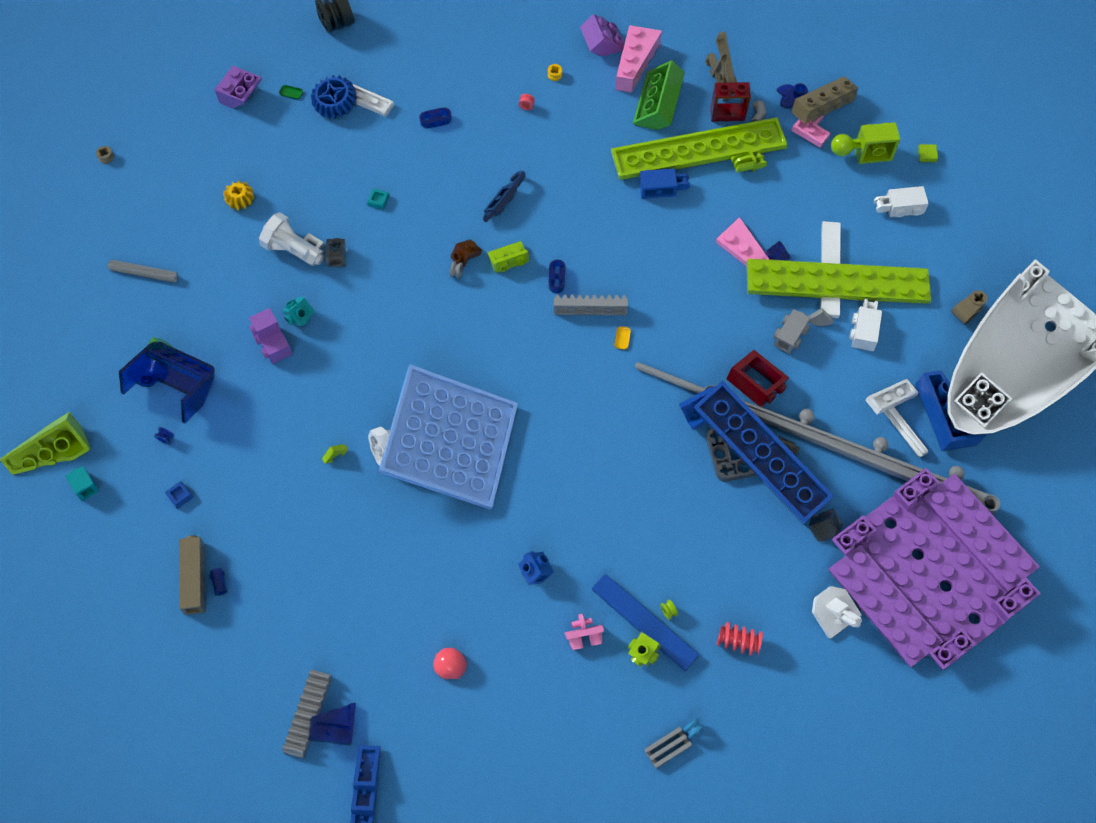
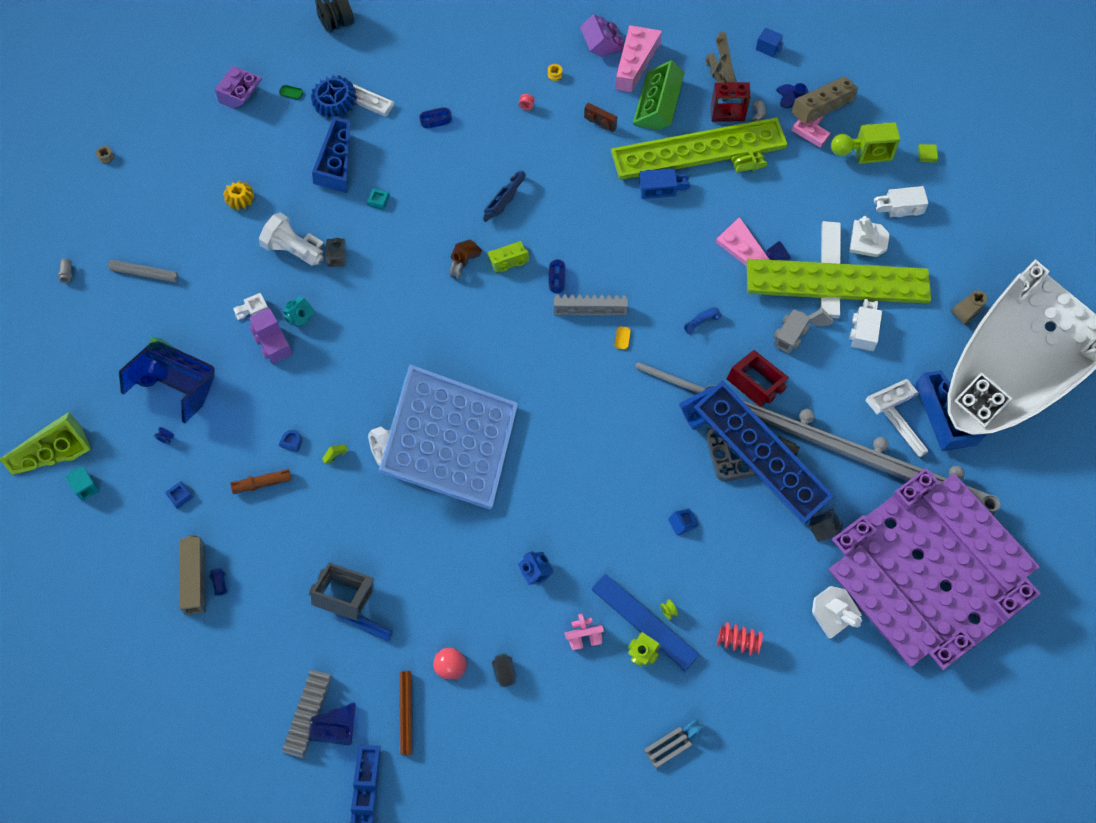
(65, 271): none -> light grey pin
(252, 306): none -> white plate
(253, 483): none -> dark orange pin
(291, 440): none -> blue tile
(333, 159): none -> blue wedge
(347, 577): none -> dark grey window
(370, 626): none -> blue axle
(405, 713): none -> dark orange axle
(504, 670): none -> clear smoke brick
(600, 117): none -> copper plate
(682, 521): none -> blue slope
(698, 320): none -> blue arm
(769, 42): none -> blue brick
(868, 238): none -> white piece

